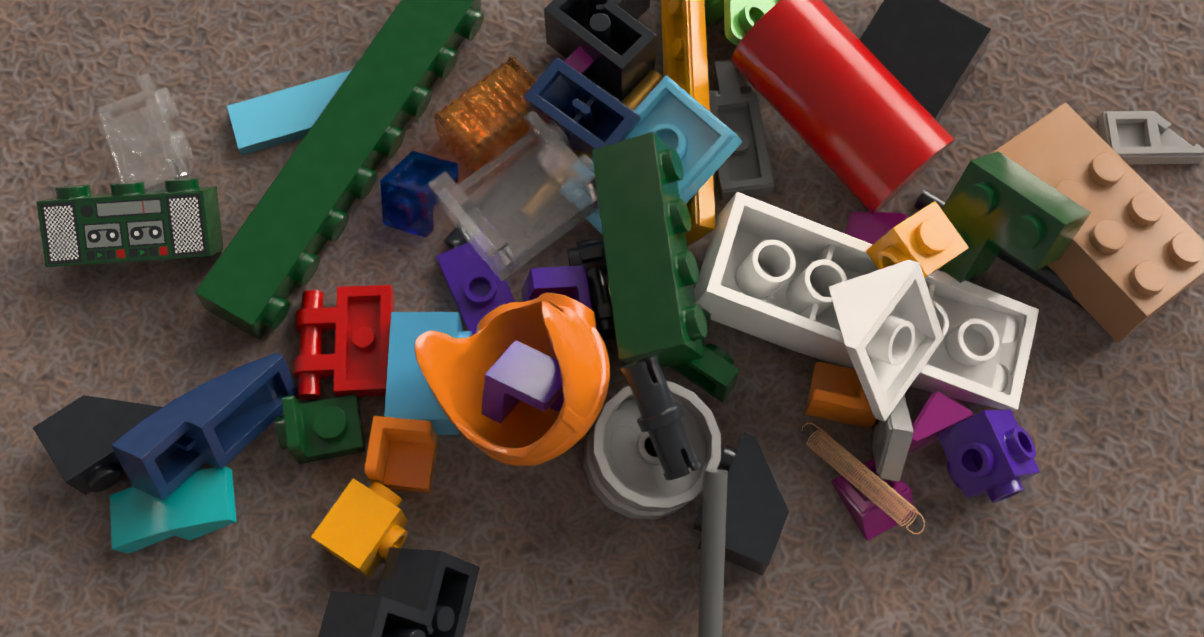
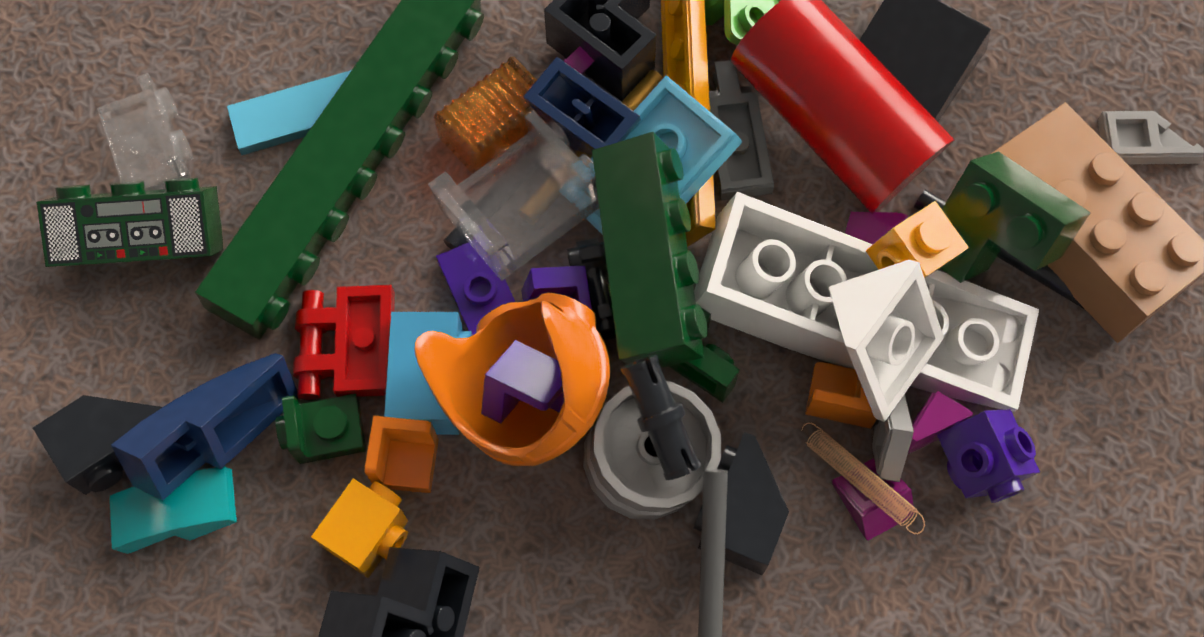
(406, 193): clear blue bracket -> none

